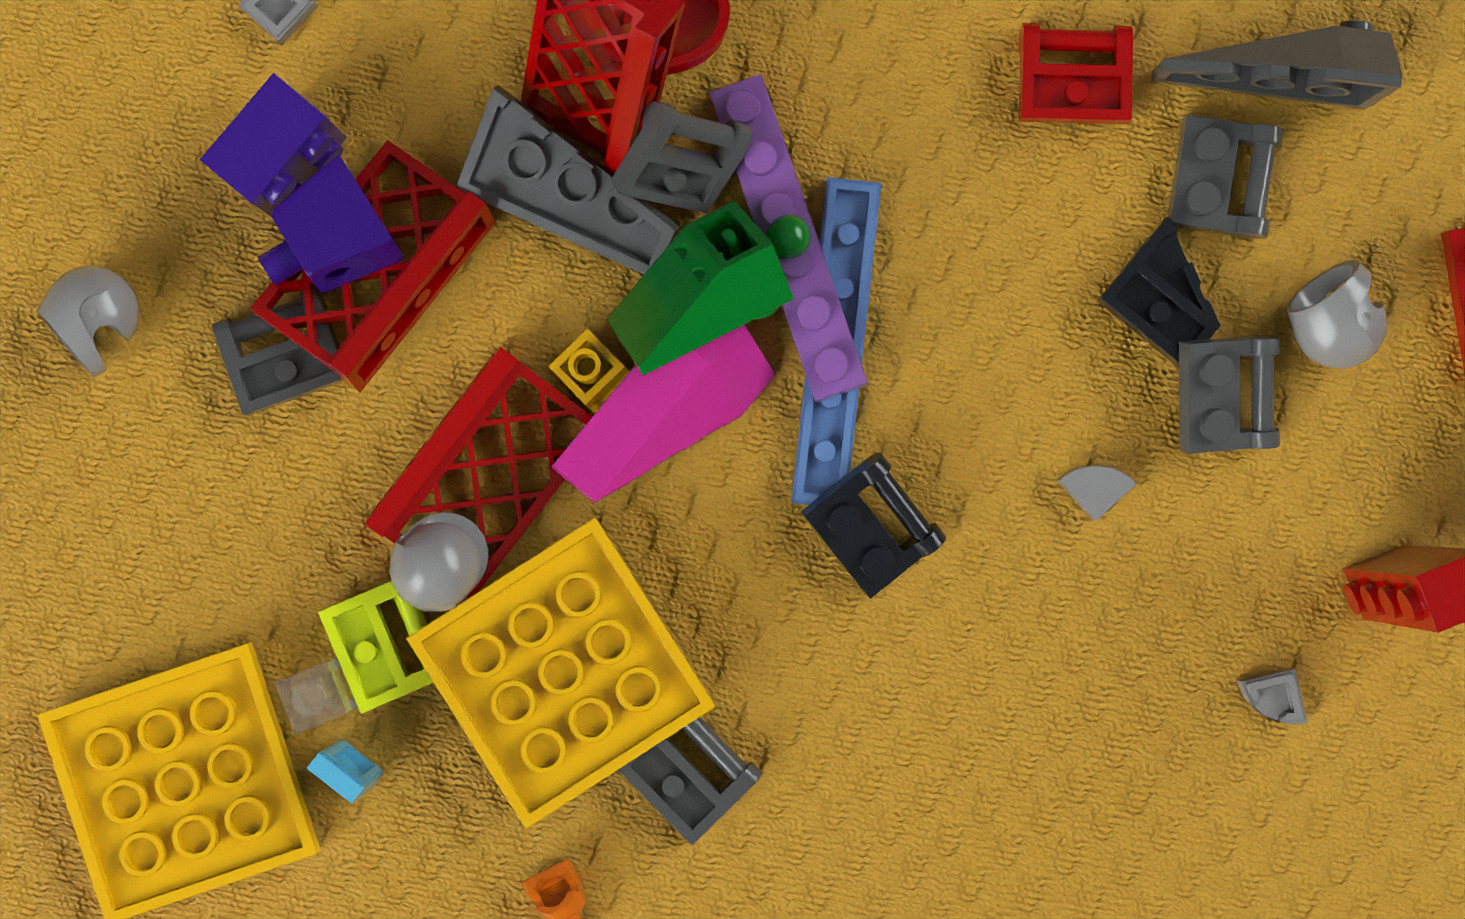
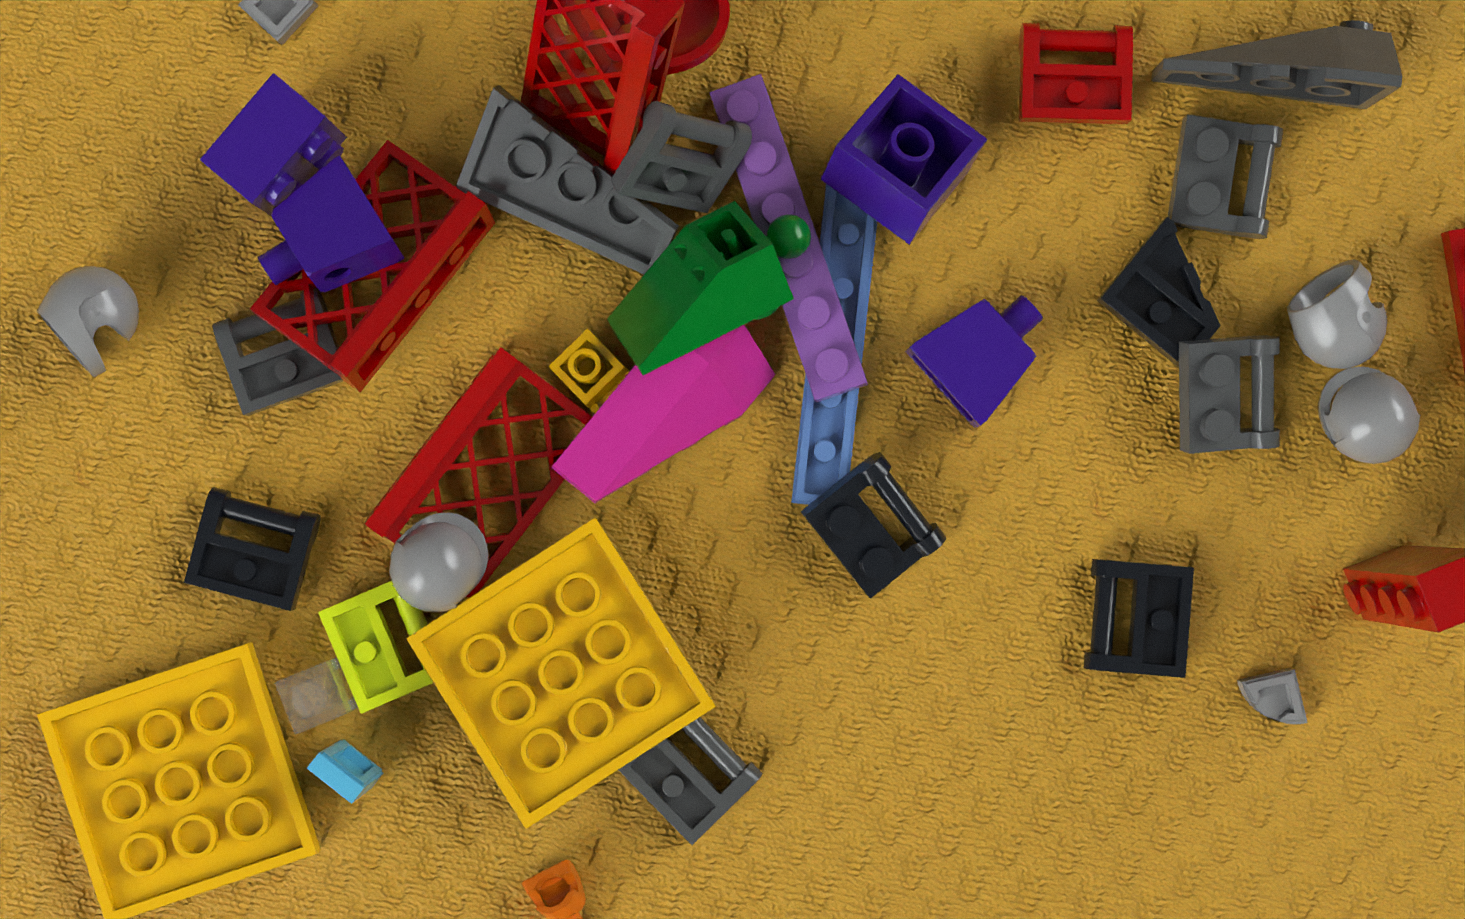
(247, 567): none -> black plate
(903, 158): none -> dark purple brick
(978, 356): none -> dark purple torso
(1096, 488): light grey tile -> none
(1156, 621): none -> black plate
(1370, 415): none -> light grey helmet

